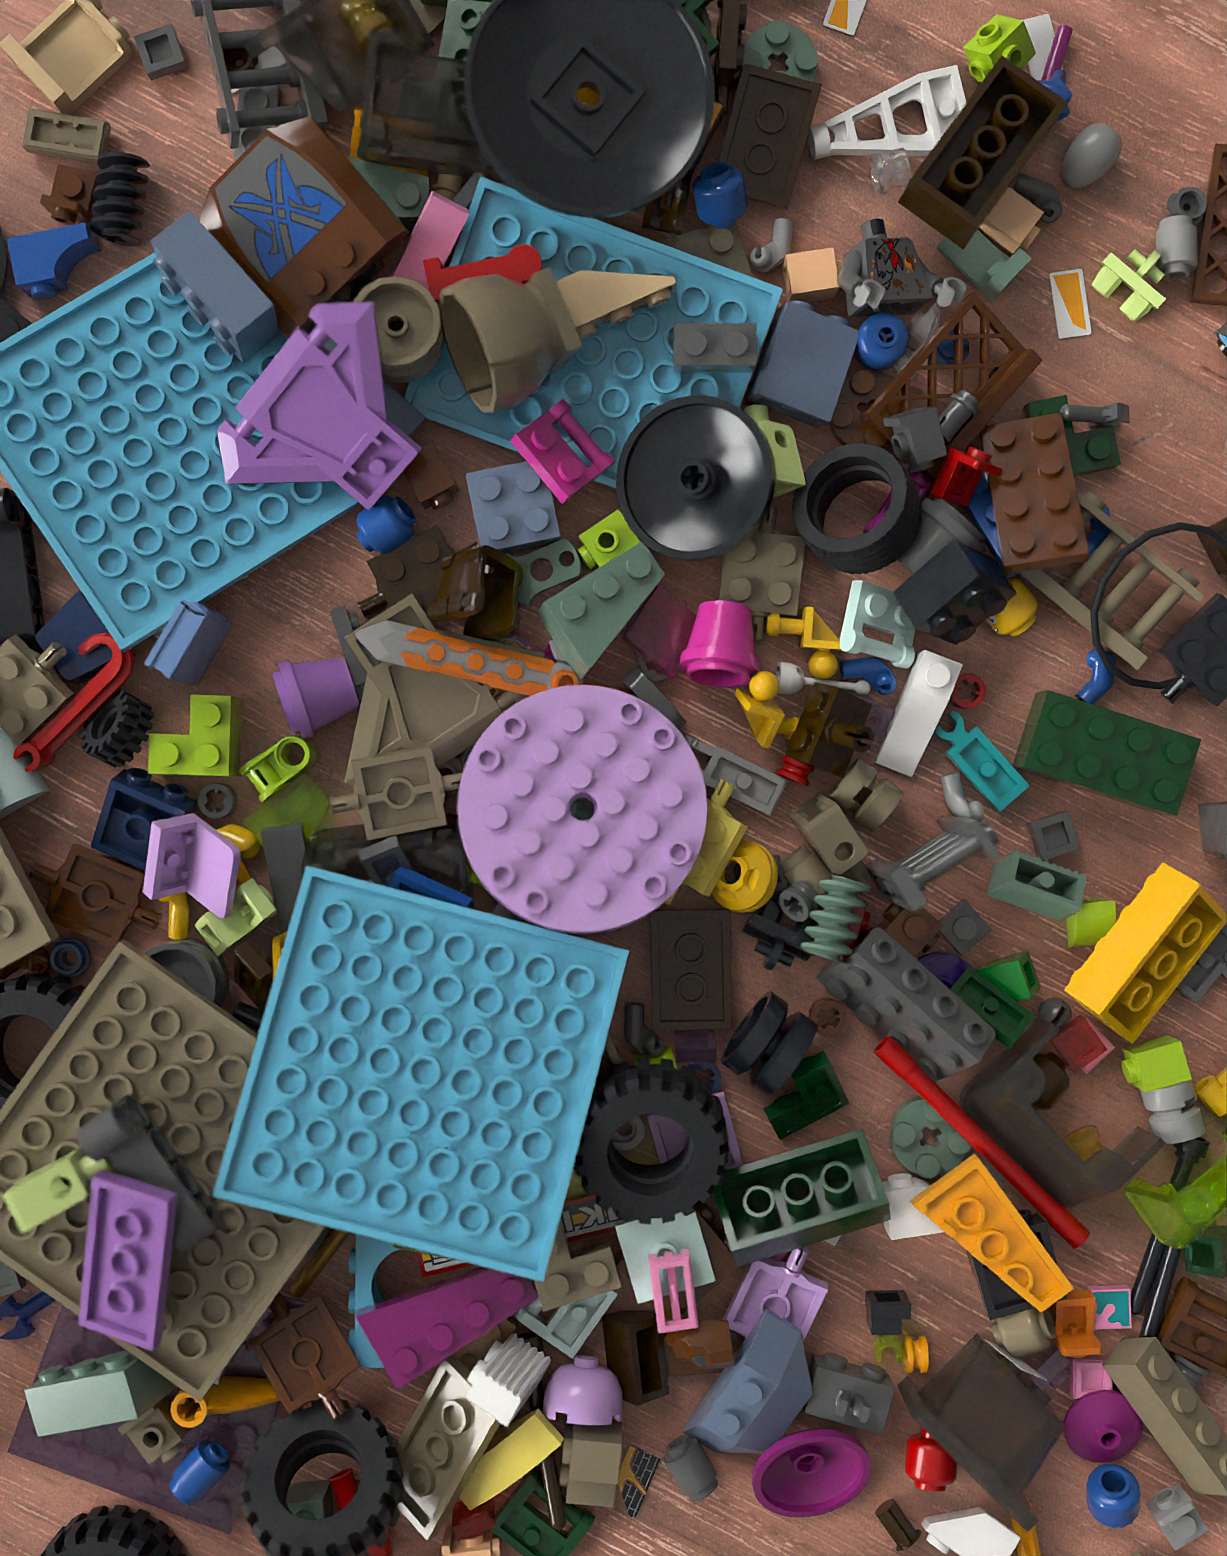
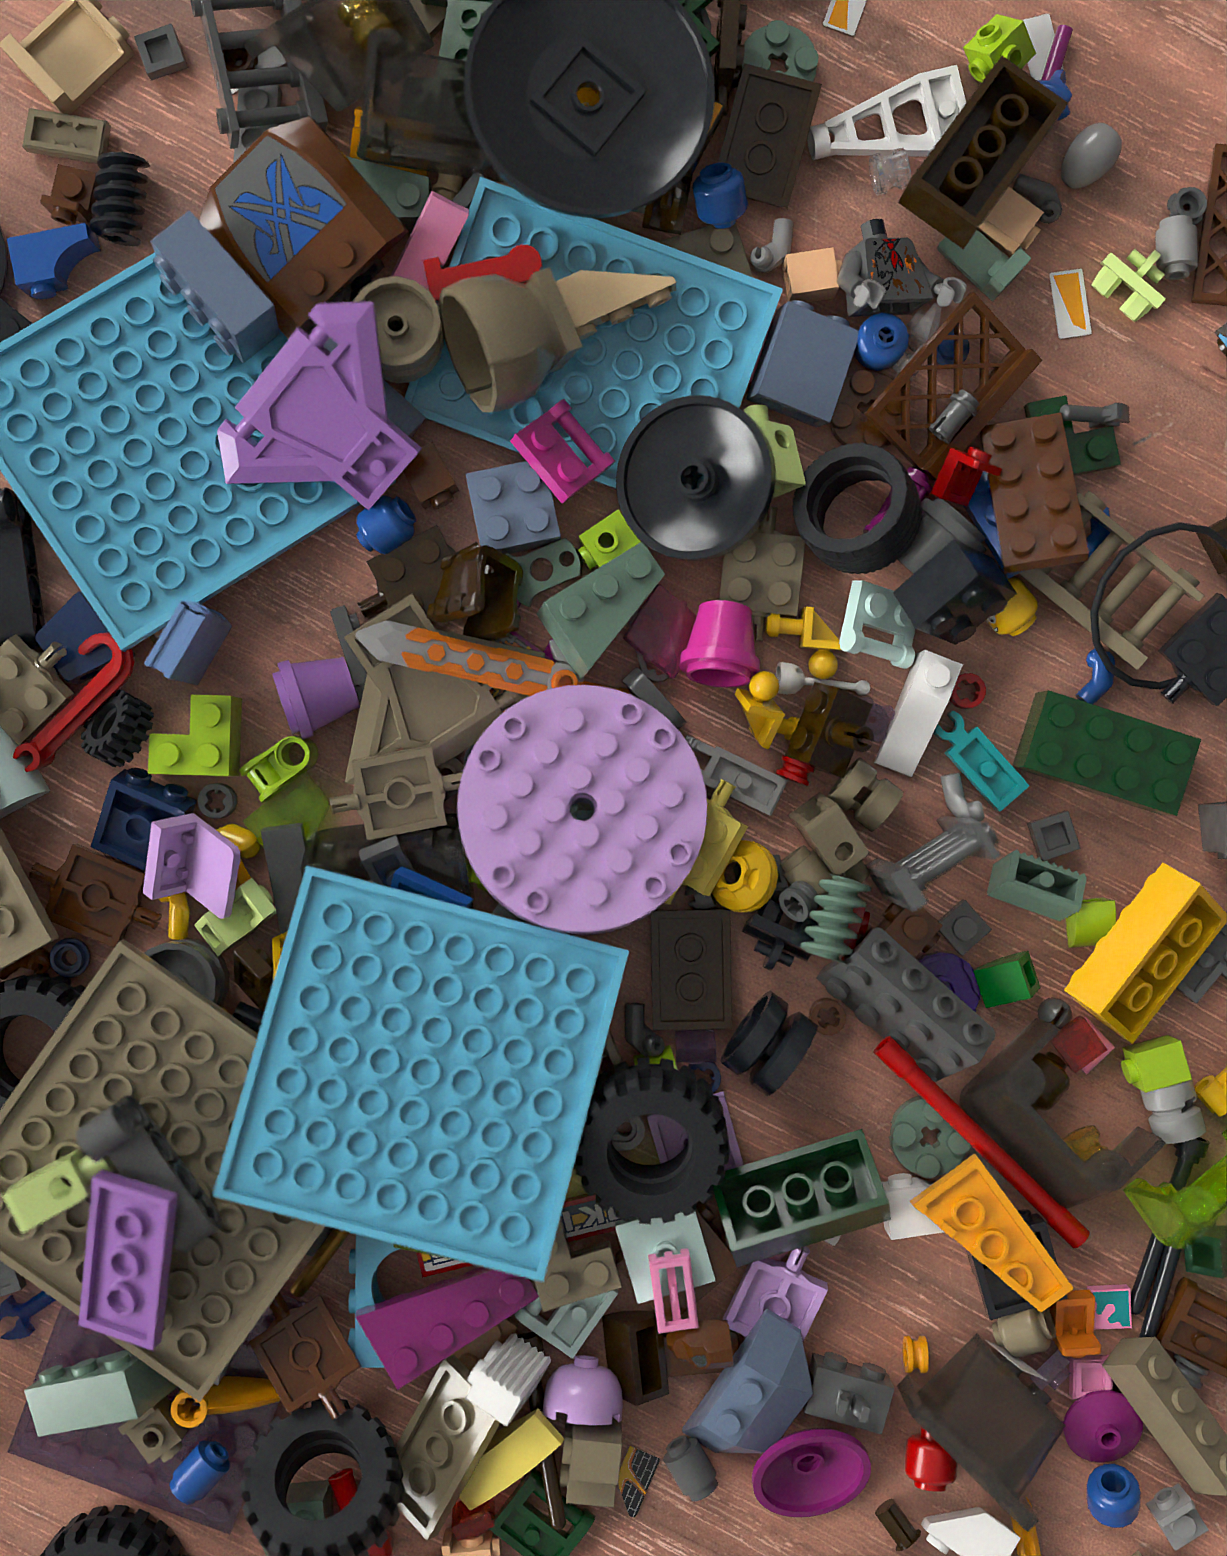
(701, 901): none -> dark grey hinge
(715, 347): dark grey brick -> none
(816, 1097): dark green plate -> none
(871, 670): blue arm -> none
(884, 1318): black piece -> none
(917, 437): dark grey brick -> none
(993, 1006): dark green plate -> none

